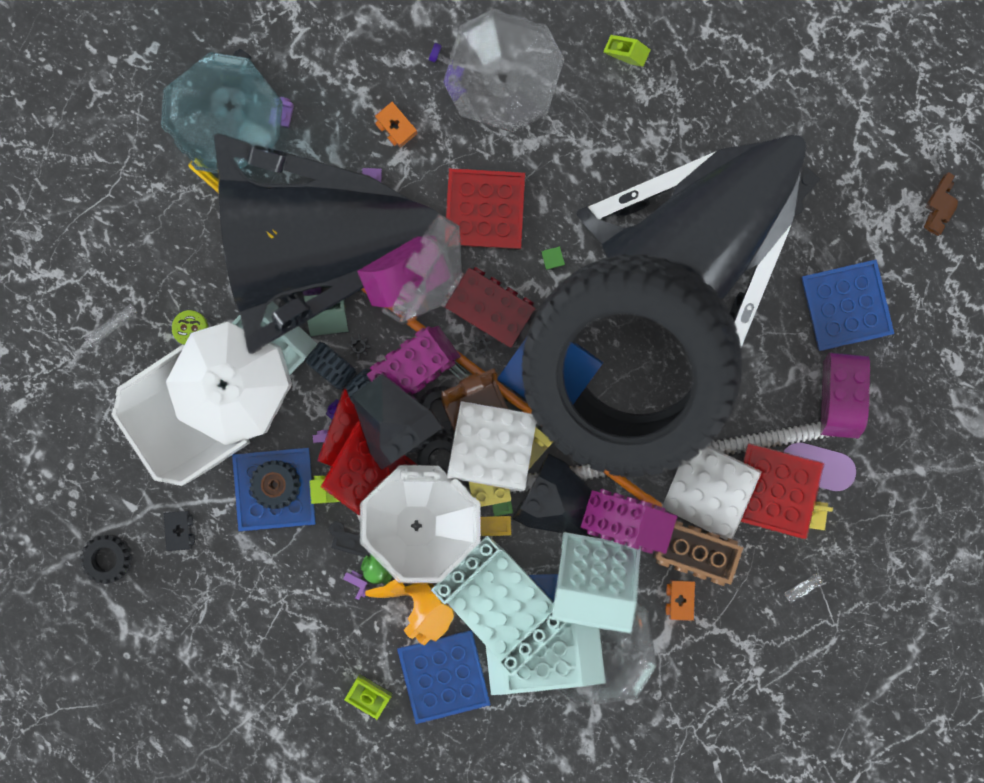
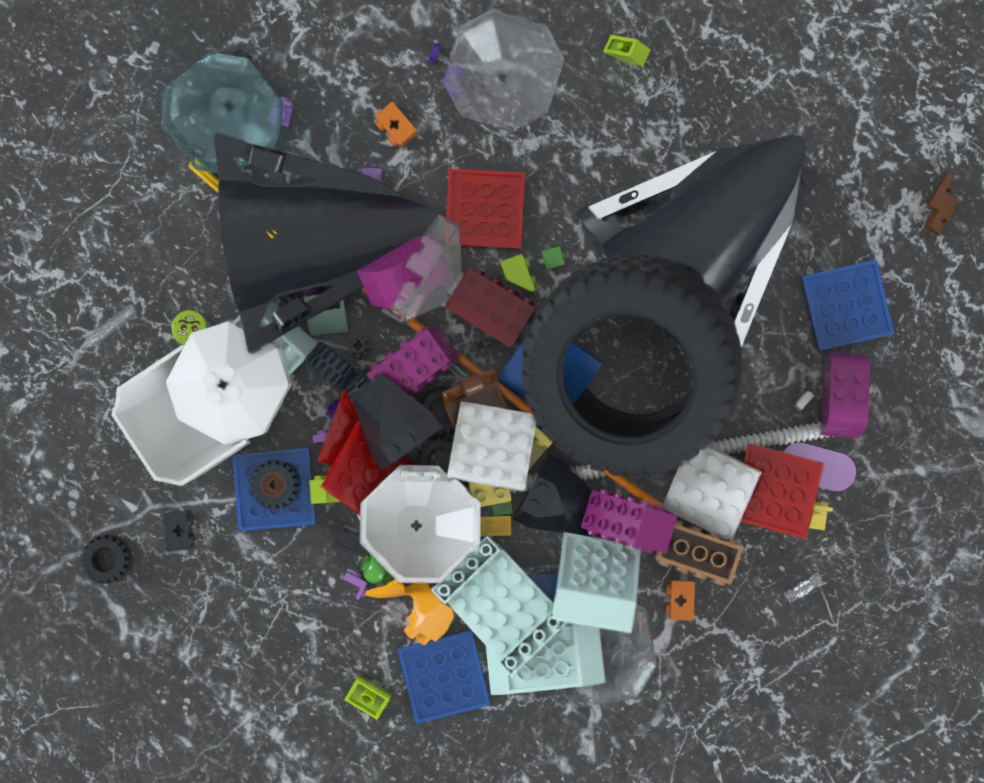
(517, 274): none -> lime slope
(803, 400): none -> white tile

